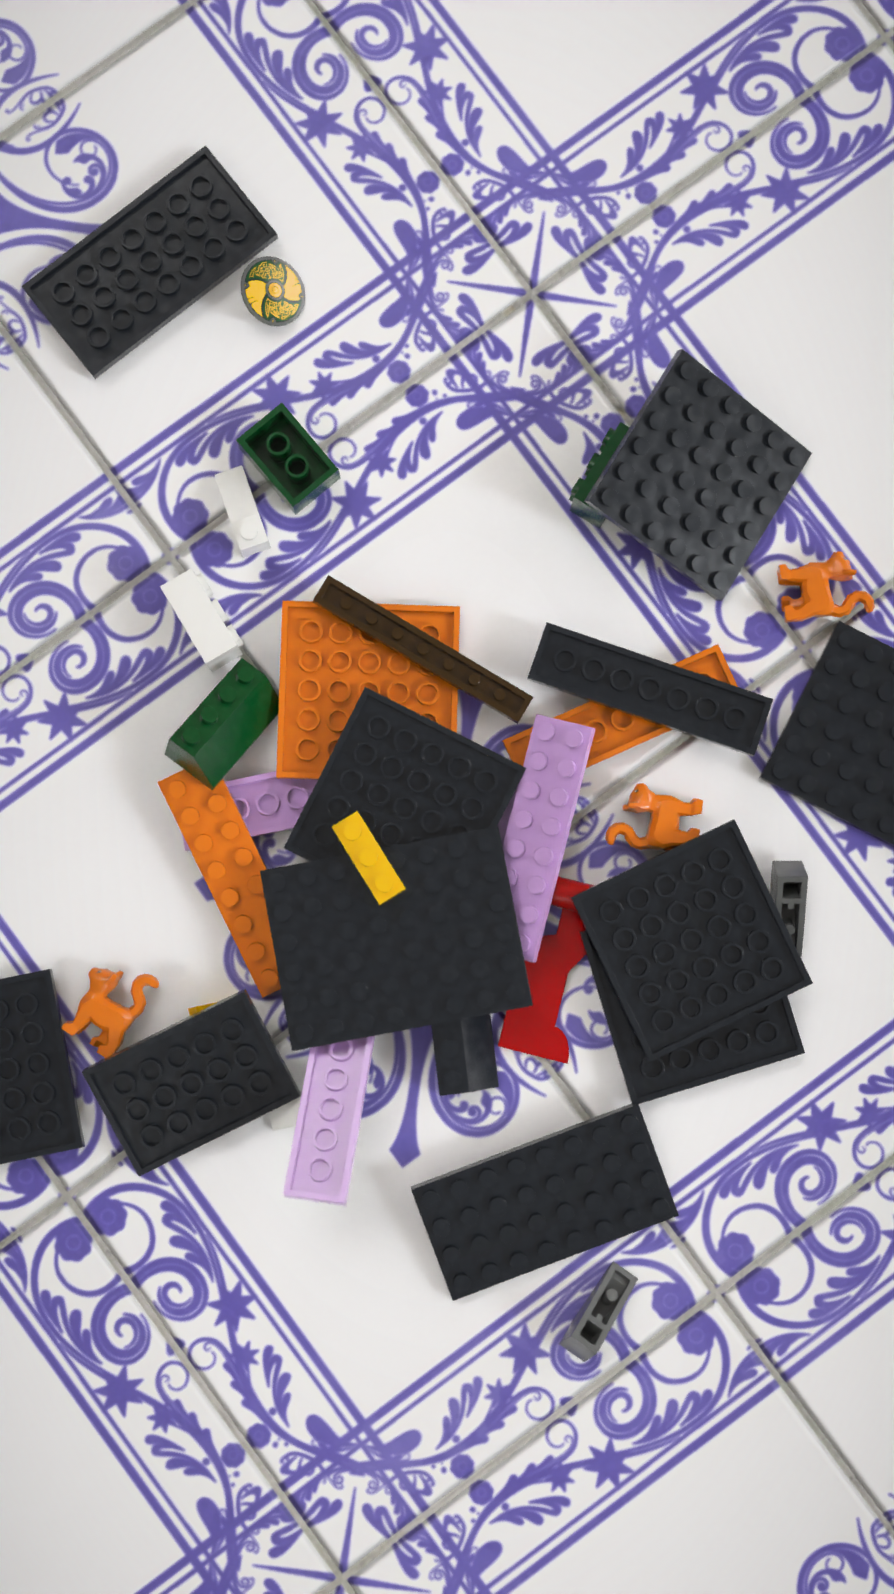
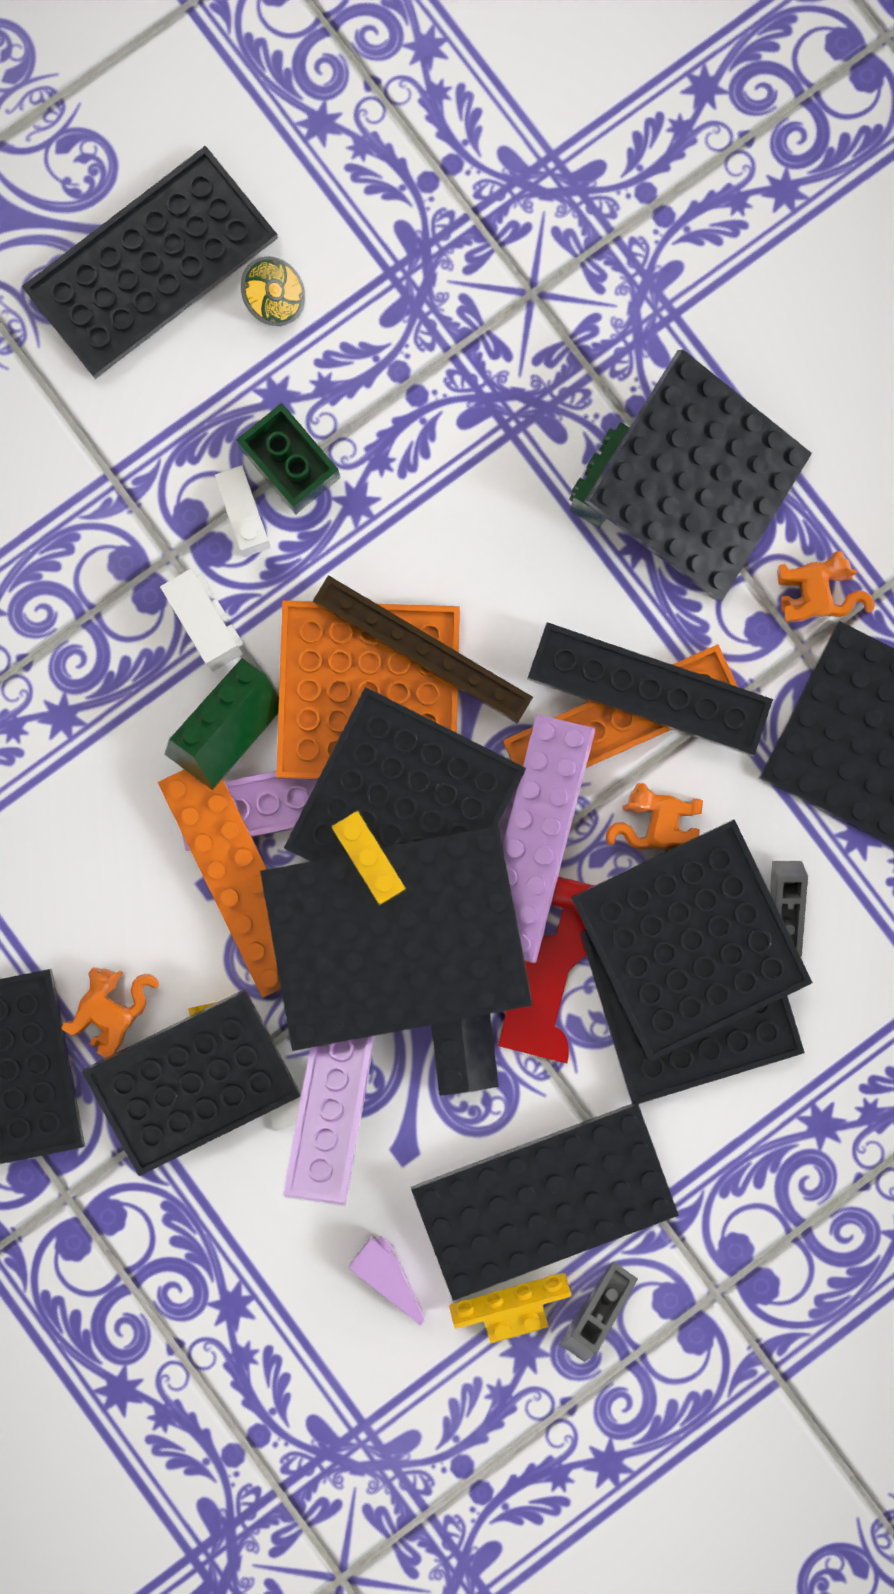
(382, 1270): none -> lavender slope
(513, 1309): none -> yellow bracket

